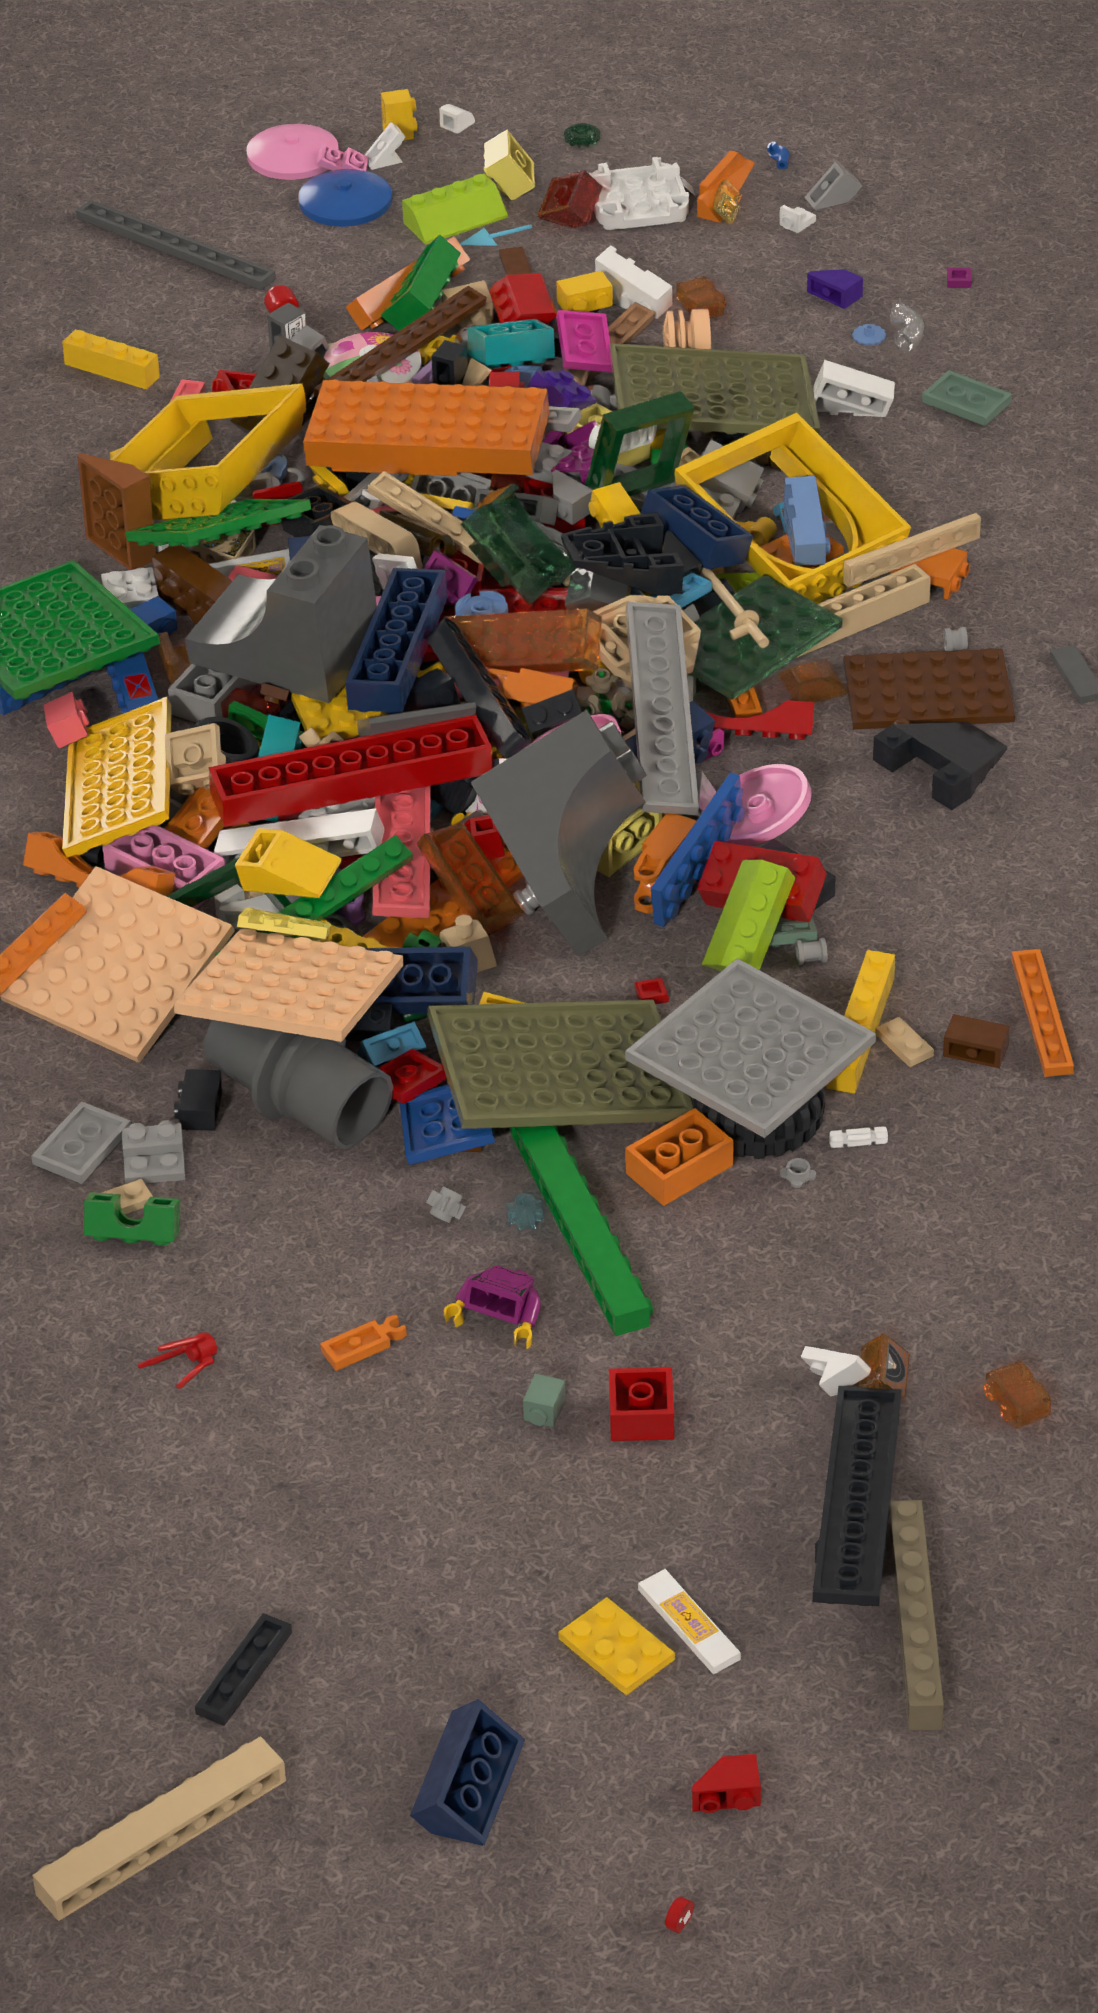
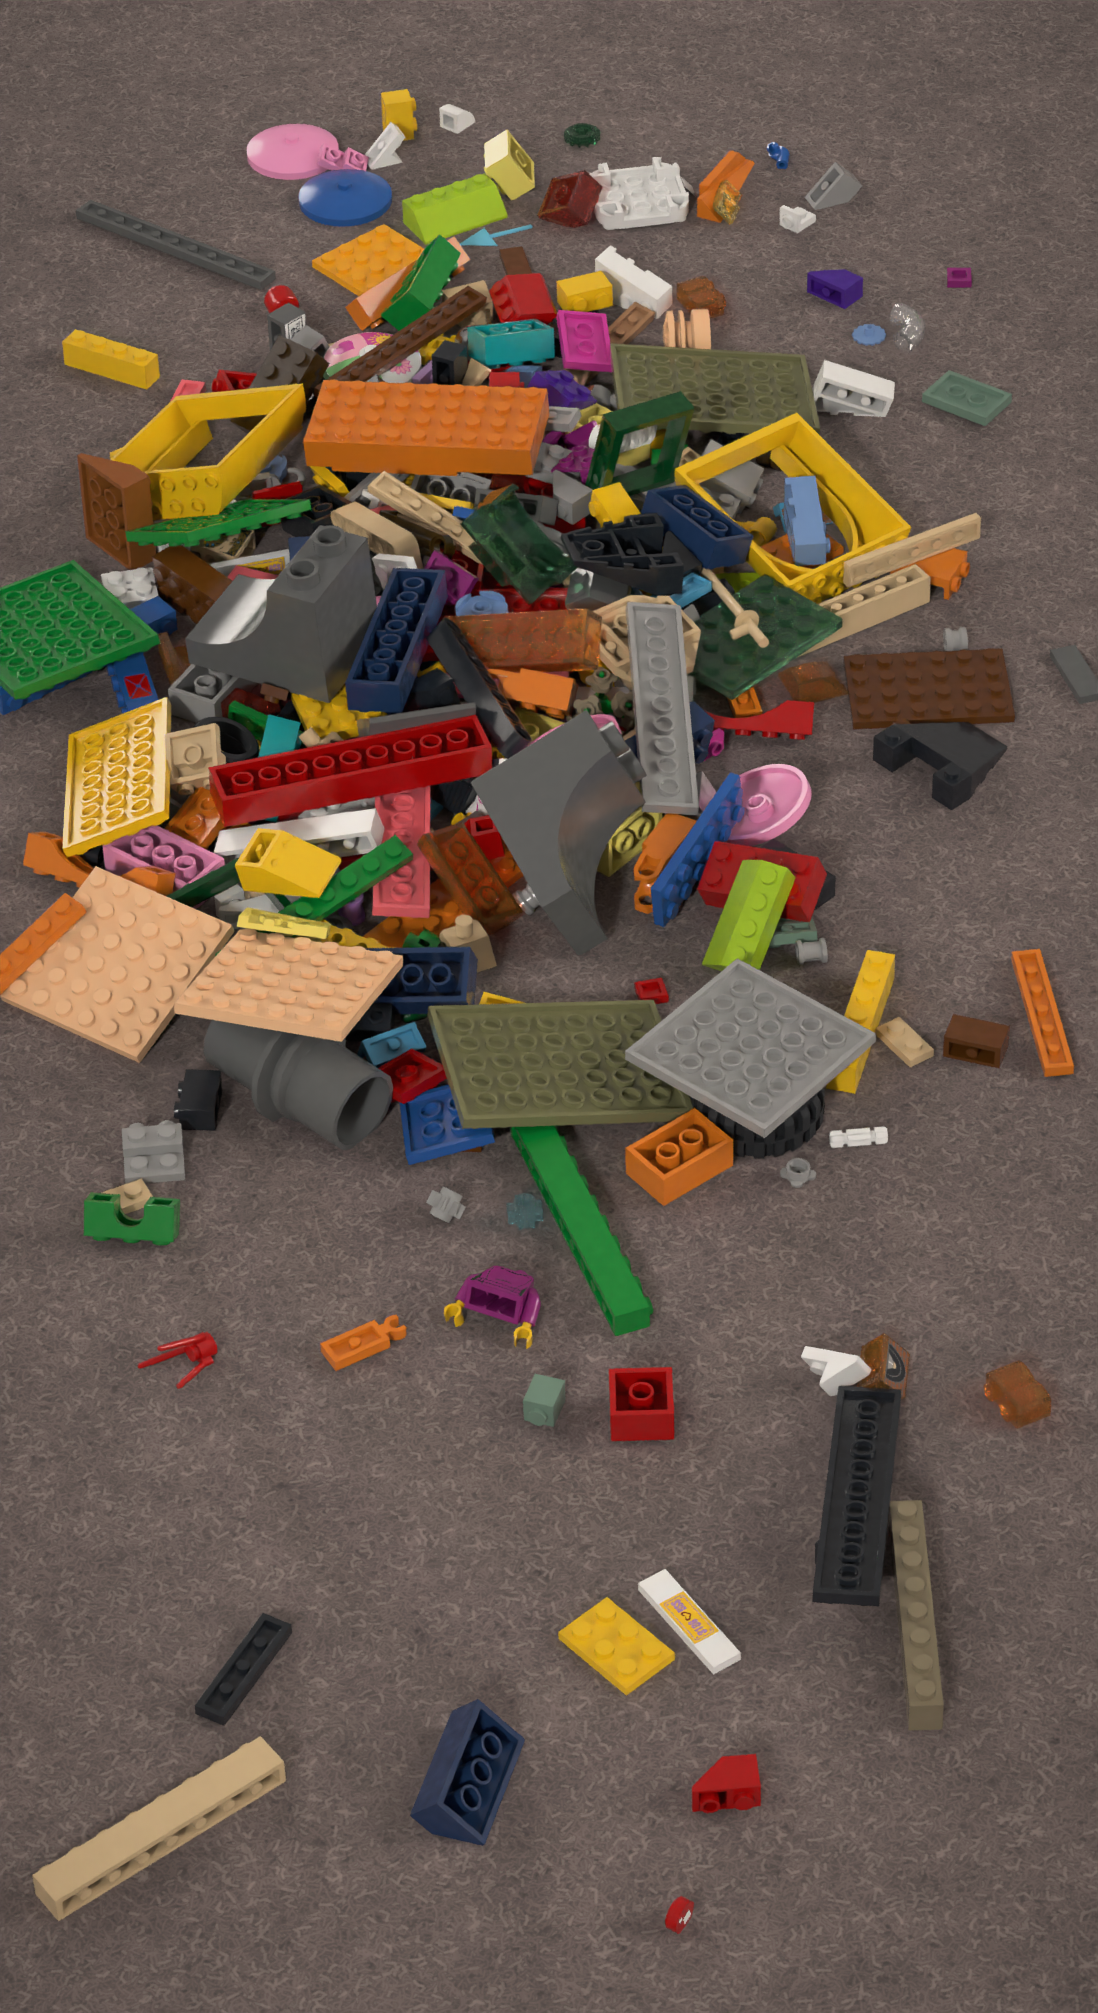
(66, 719): coral brick -> none
(80, 1142): light grey plate -> none
(368, 259): none -> light orange plate
(551, 712): black brick -> none

